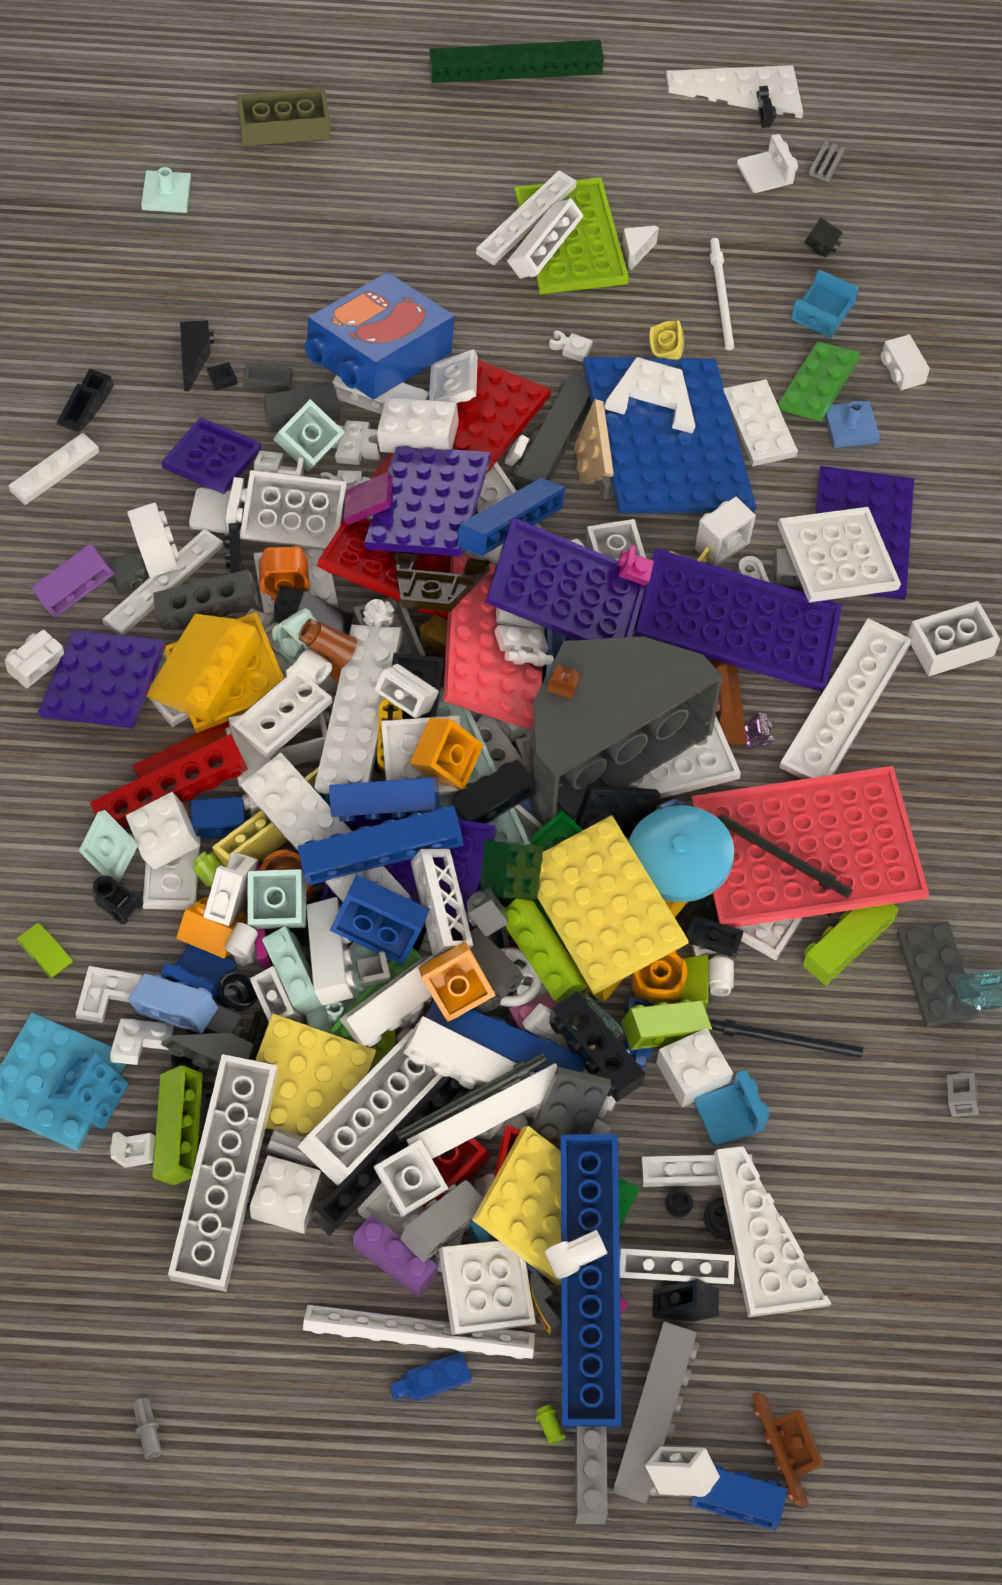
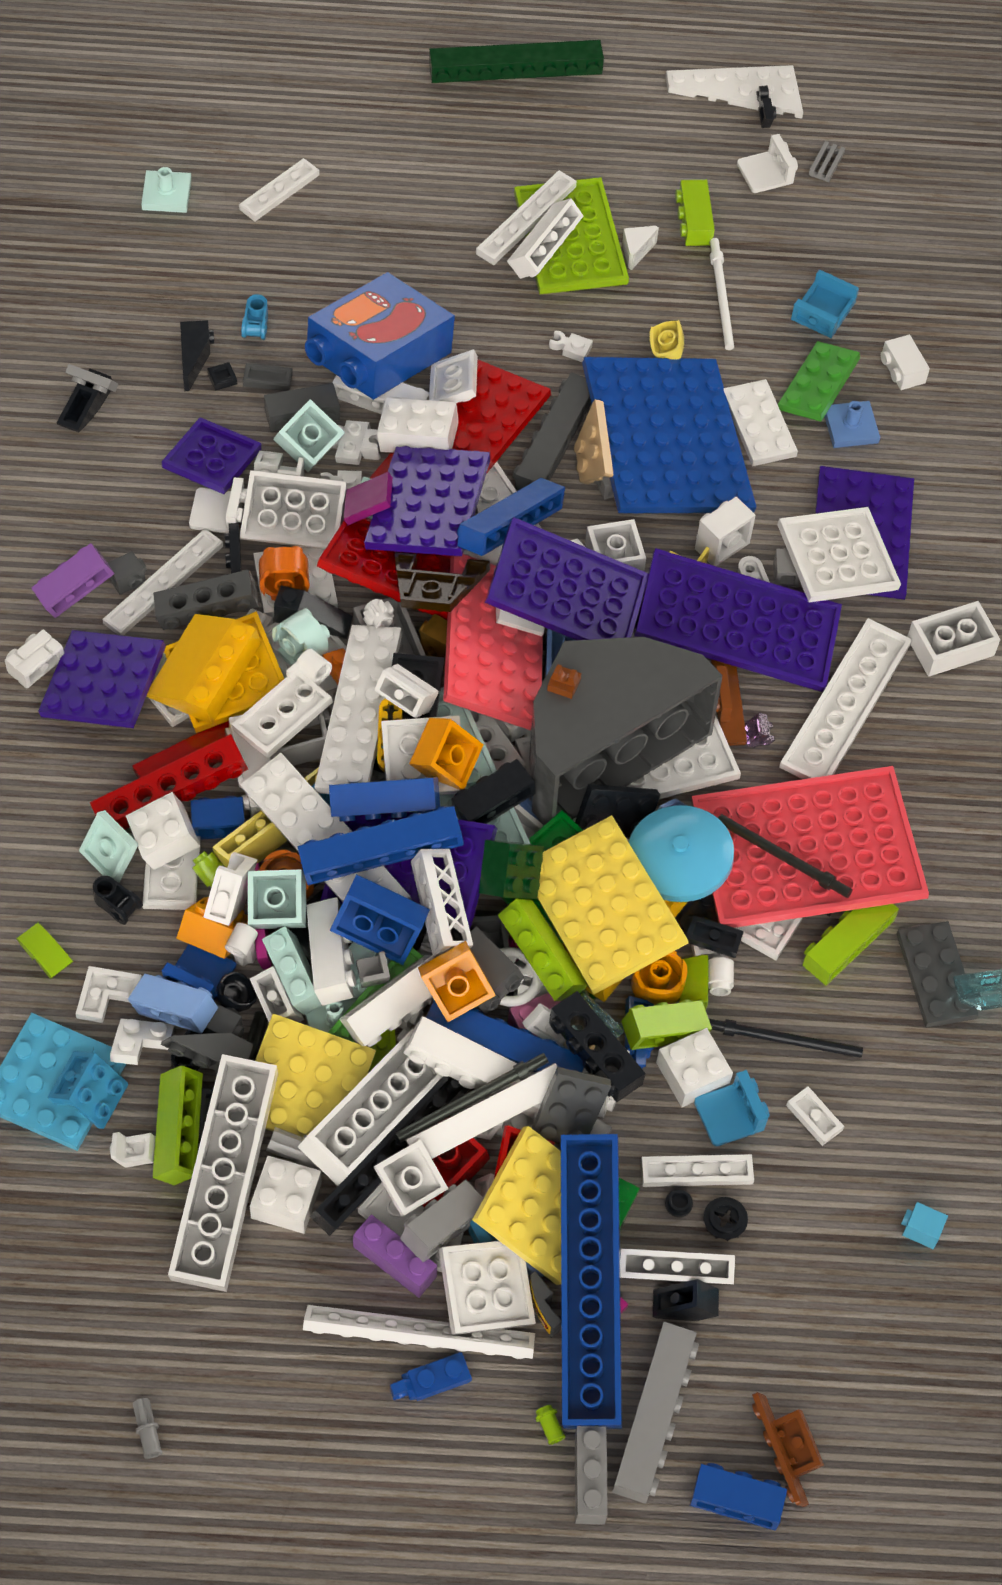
(53, 468): white plate -> none
(82, 376): none -> light grey plate
(154, 539): white brick -> none
(255, 317): none -> dark azure piece
(279, 189): none -> white tile
(283, 117): olive brick -> none
(328, 642): dark orange plant -> none
(486, 912): brick -> none
(516, 450): white tile -> none
(523, 645): white plate -> none
(569, 1256): white piece -> none
(635, 567): dark pink bracket -> none
(655, 385): white wing -> none
(682, 1471): white brick -> none
(695, 212): none -> lime brick
(765, 1250): white wing -> none
(815, 1116): none -> white plate
(823, 238): pearl dark grey brick -> none
(924, 1225): none -> medium azure brick
(962, 1094): light grey brick -> none

